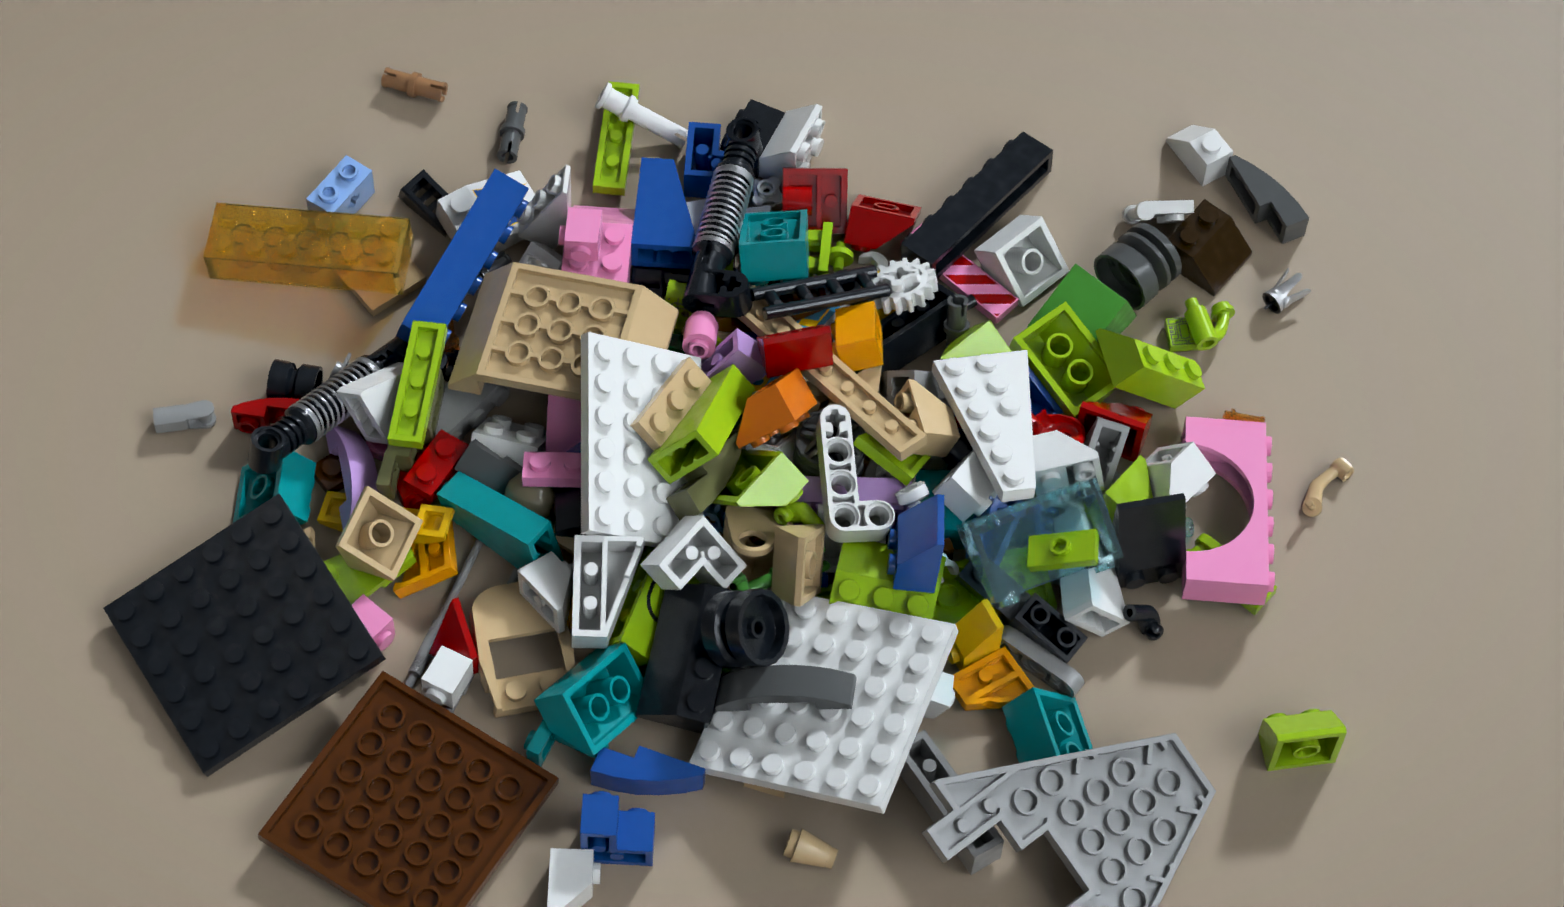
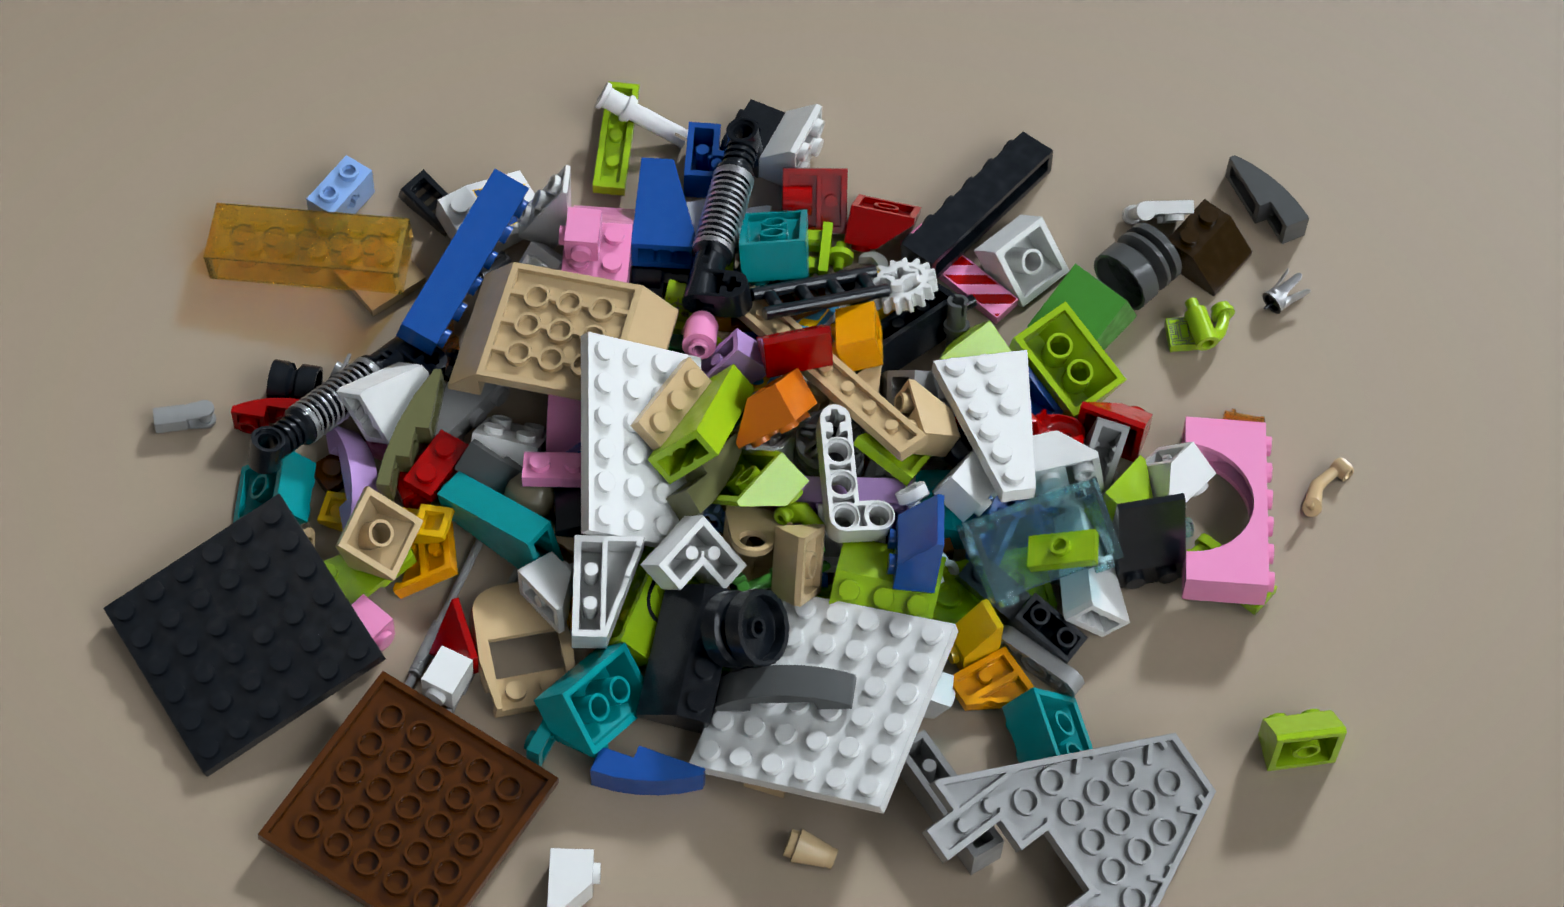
(414, 84): medium nougat pin -> none
(417, 384): lime plate -> none
(512, 132): dark grey pin -> none
(614, 833): blue brick -> none
(766, 198): white plate -> none
(1146, 618): black arm -> none
(1149, 369): lime slope -> none
(1201, 152): white slope -> none

